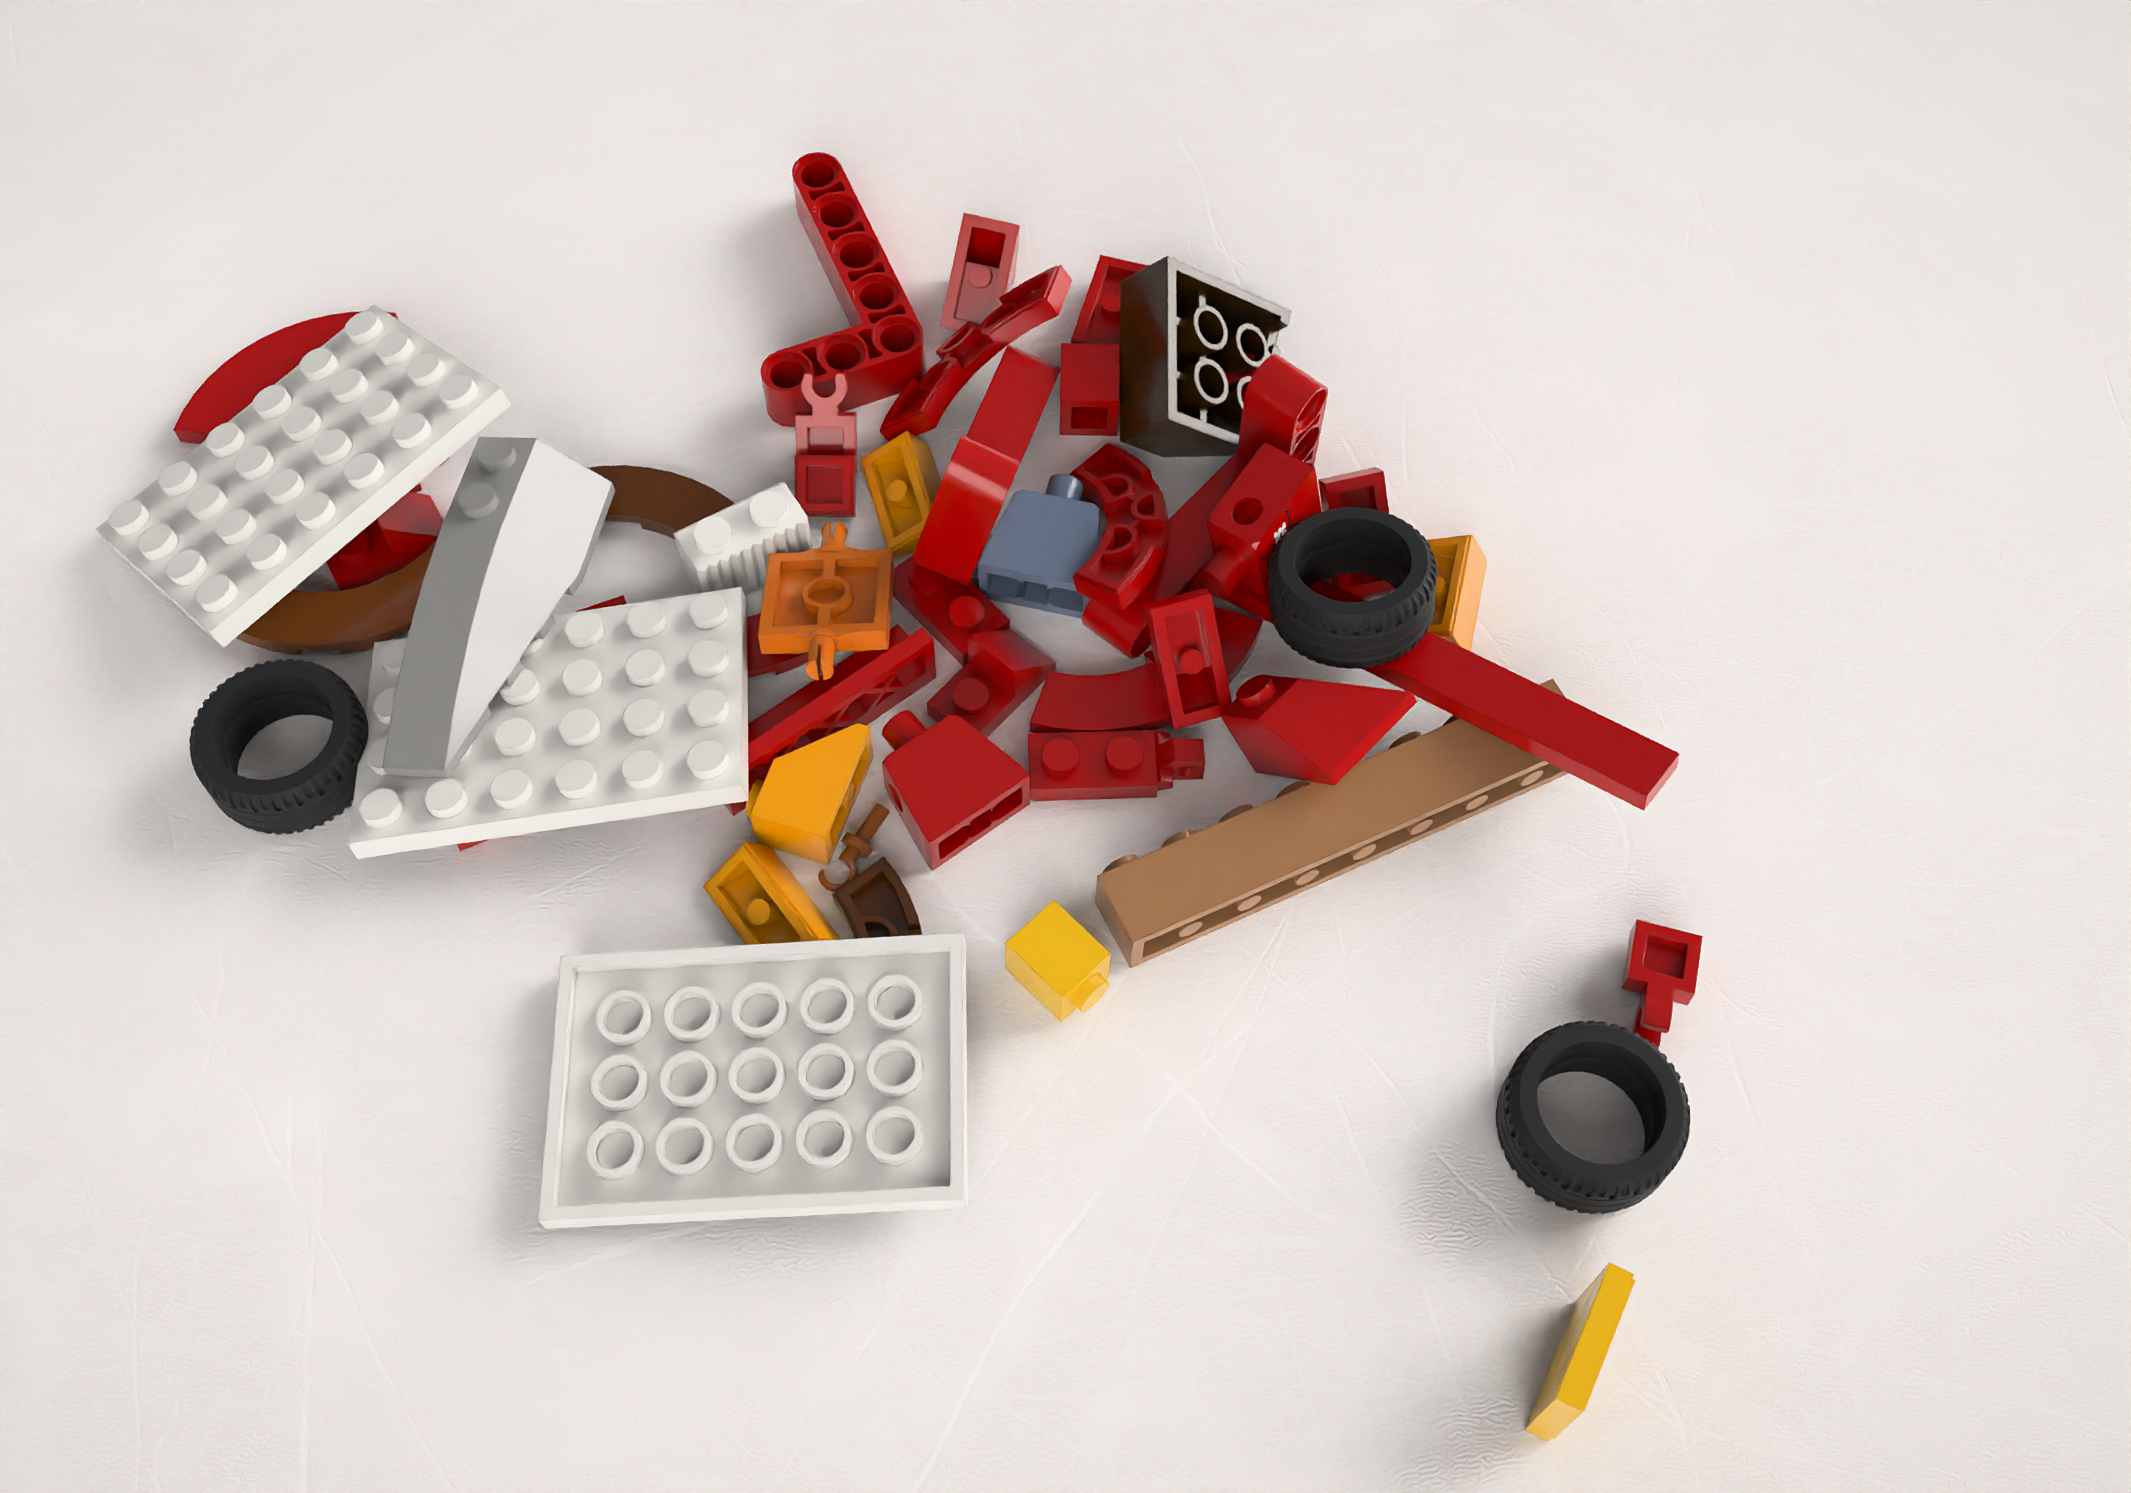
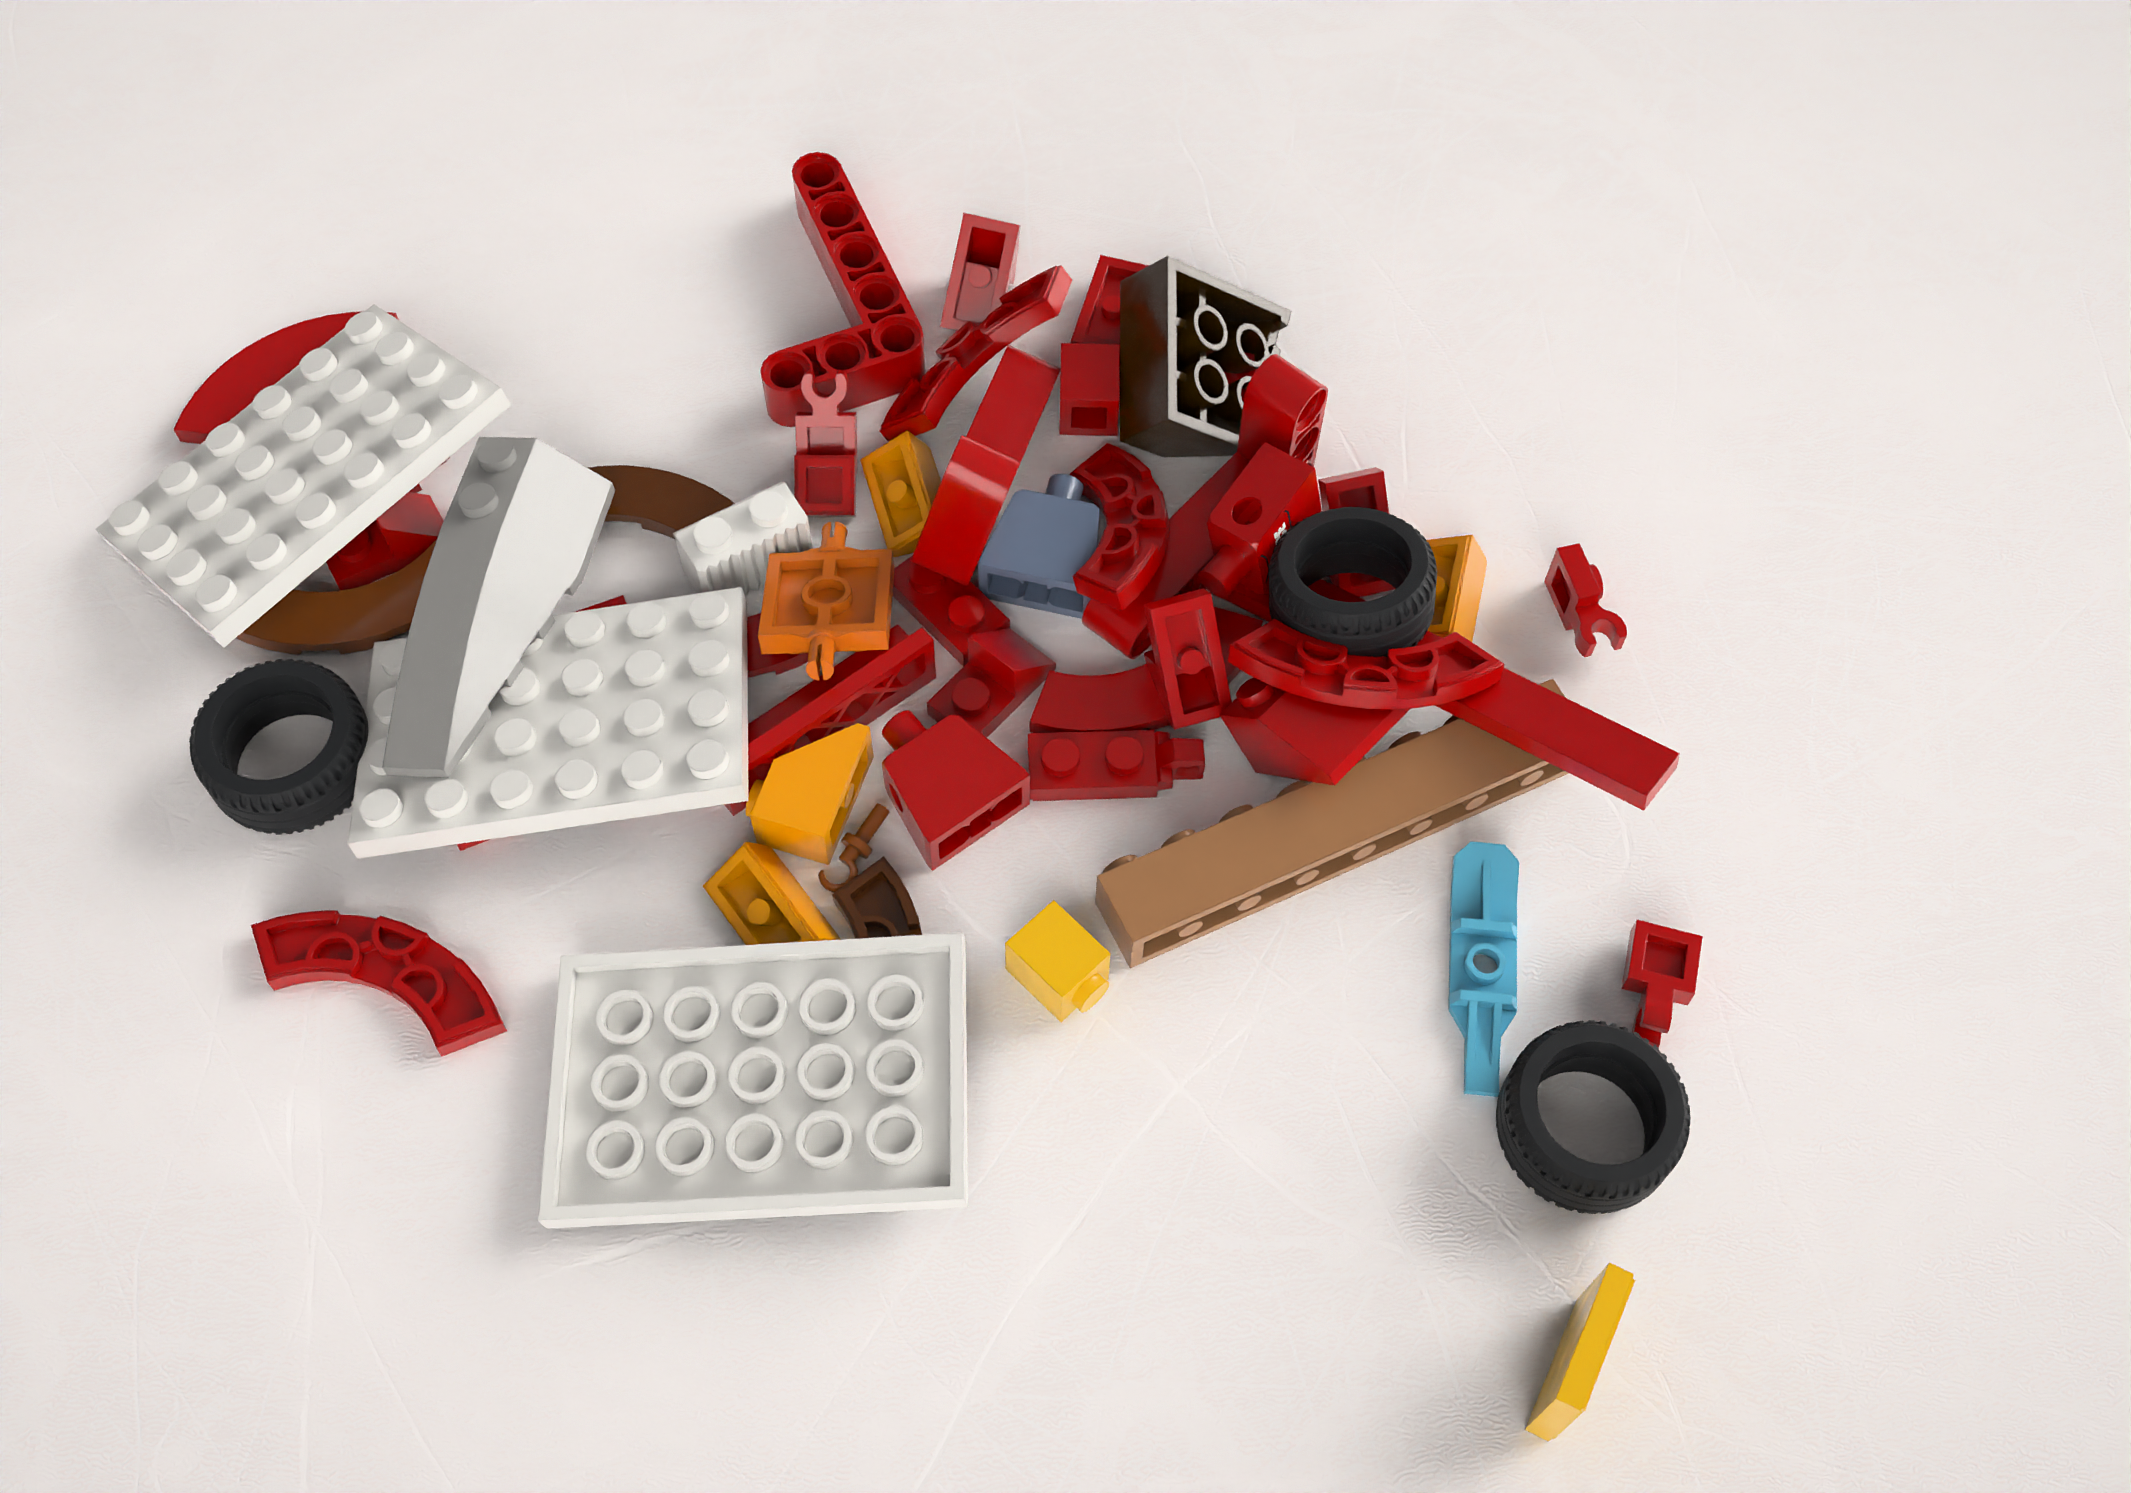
(386, 958): none -> red tile
(1402, 680): none -> red tile
(1483, 924): none -> medium azure piece
(1576, 594): none -> red plate

